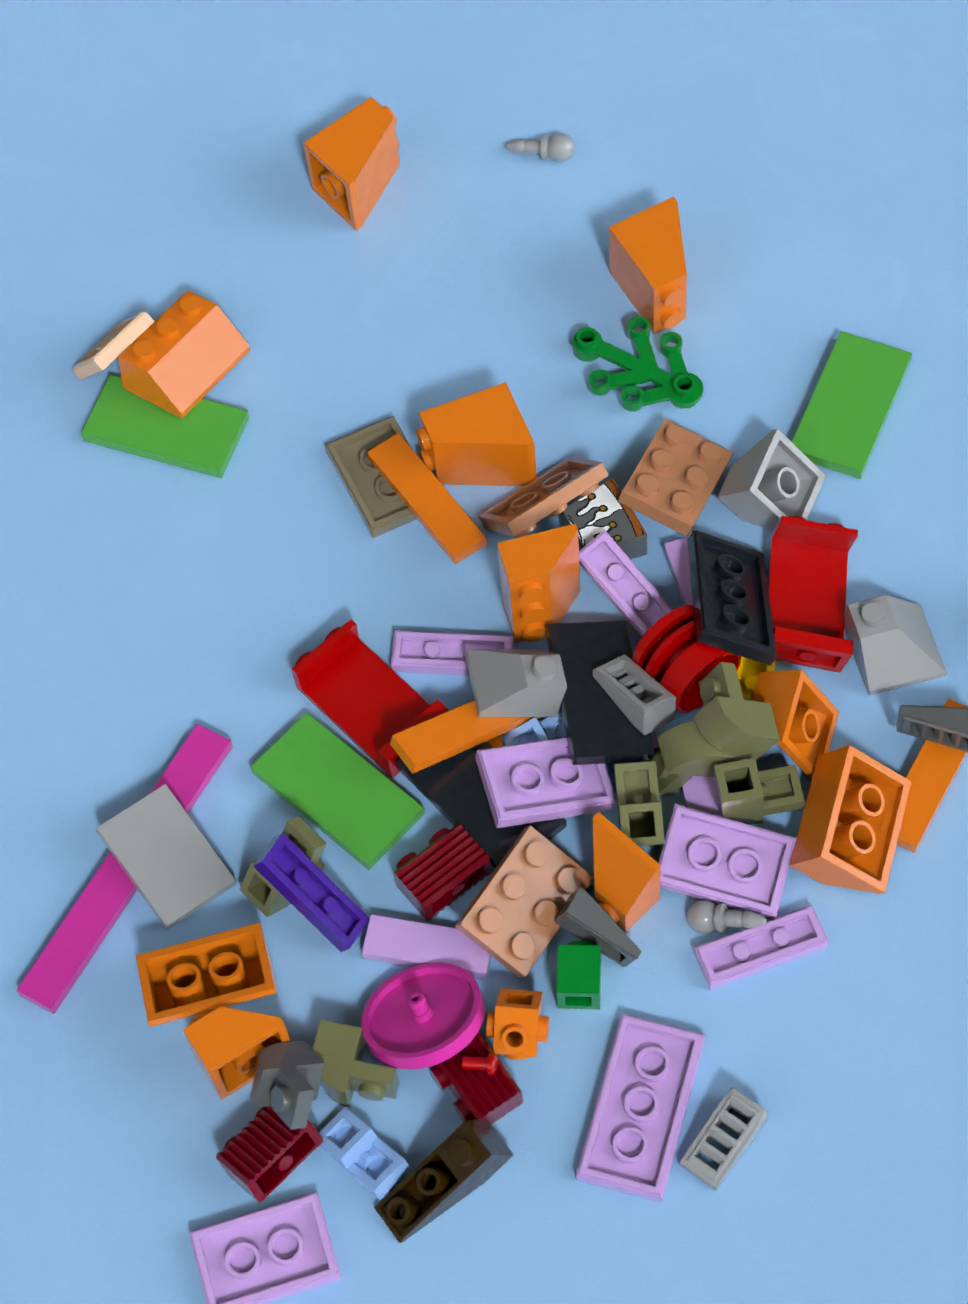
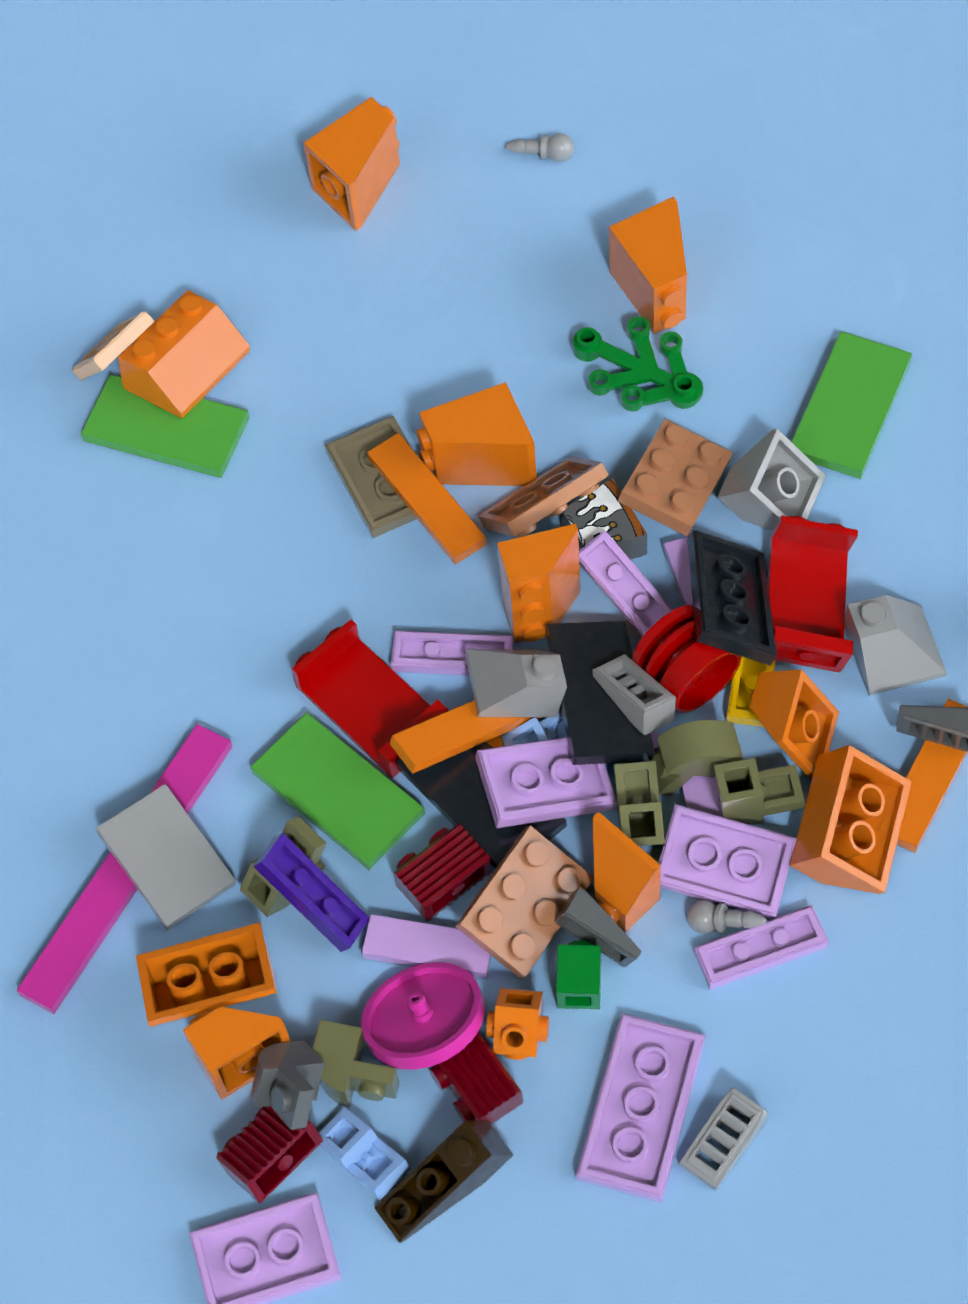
(481, 1063): red piece -> none
(729, 721): olive brick -> none

